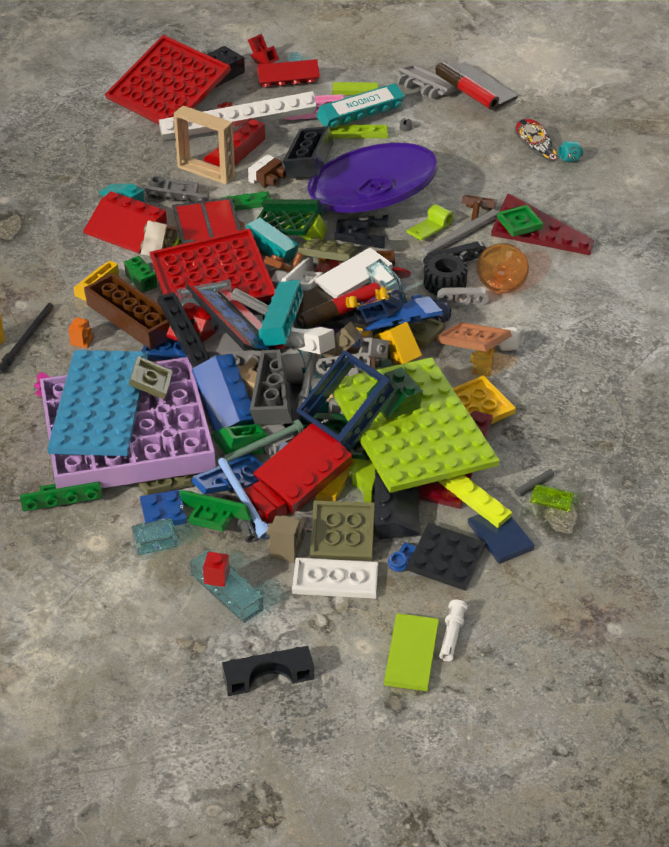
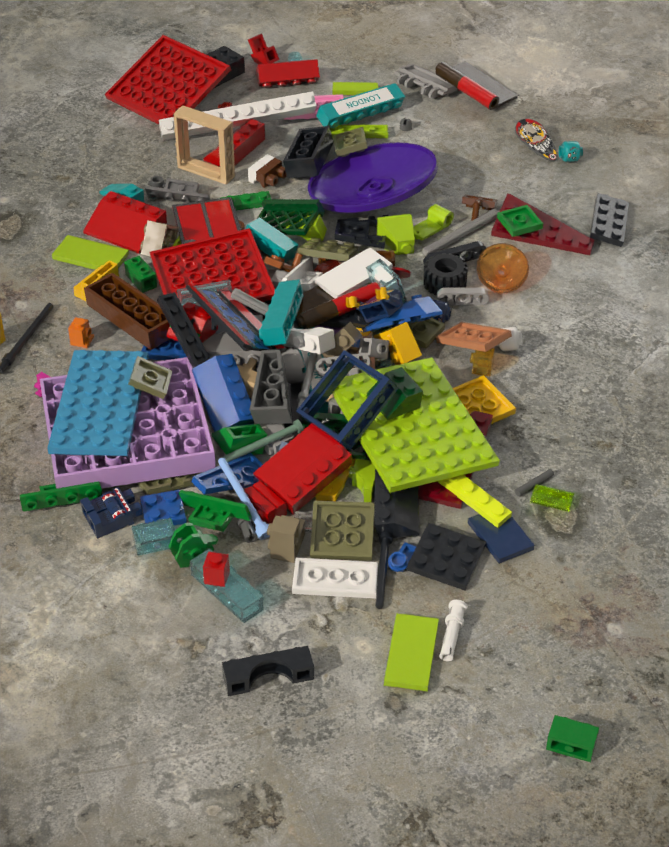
(88, 253): none -> lime tile
(110, 511): none -> dark blue hips
(191, 544): none -> green hinge
(350, 142): none -> olive plate
(385, 539): none -> black bar
(398, 233): none -> lime slope
(572, 738): none -> green brick
(609, 220): none -> plate

